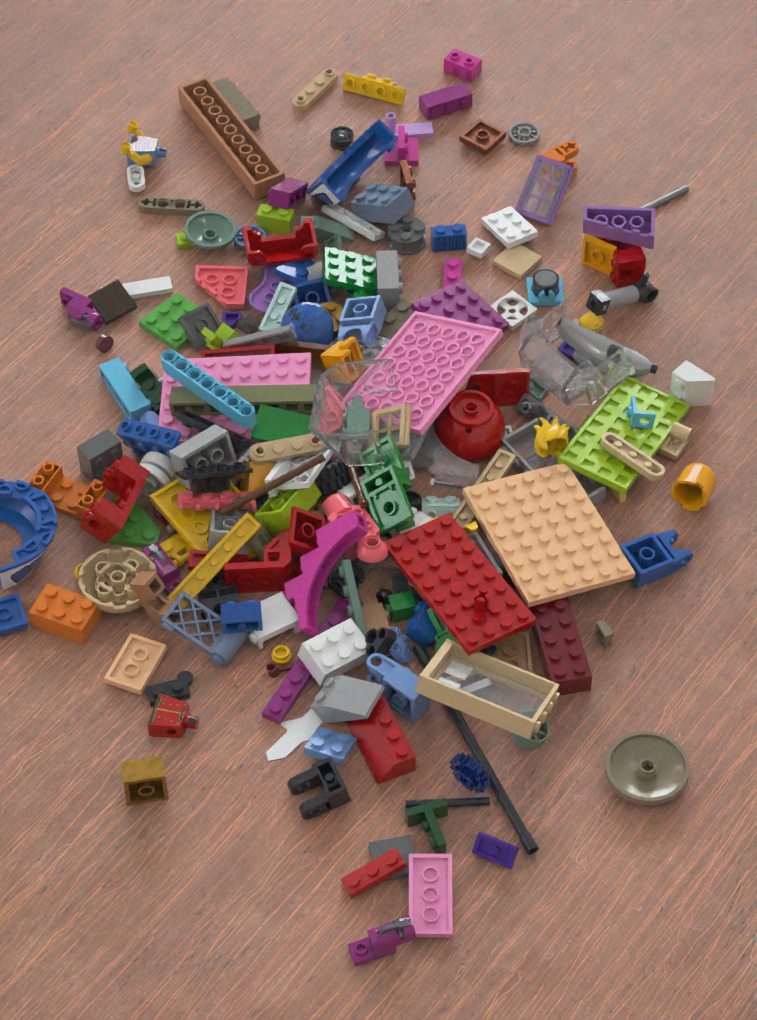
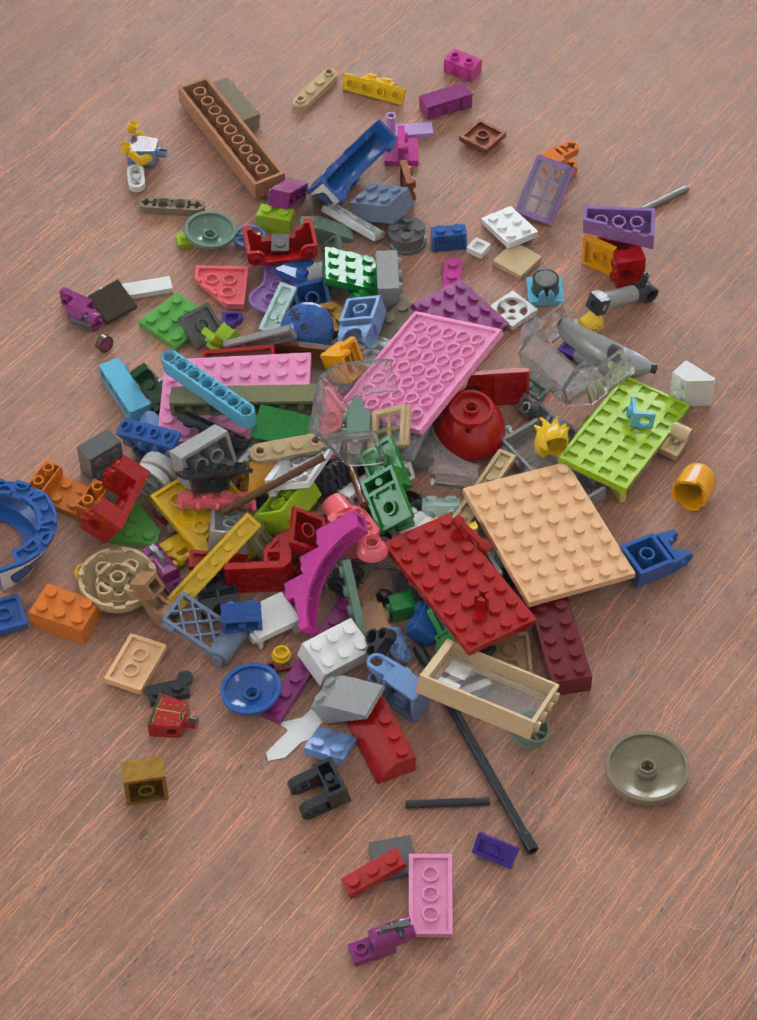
(248, 324): clear smoke plate -> none
(250, 681): none -> blue dish
(280, 243): none -> flat silver plate
(341, 138): black wheel -> none
(426, 815): dark green bracket -> none
(460, 522): none -> red bar
(470, 772): clear blue gear -> none
(524, 133): light grey wheel -> none
(604, 633): dark tan plate -> none
(632, 456): tan plate -> none

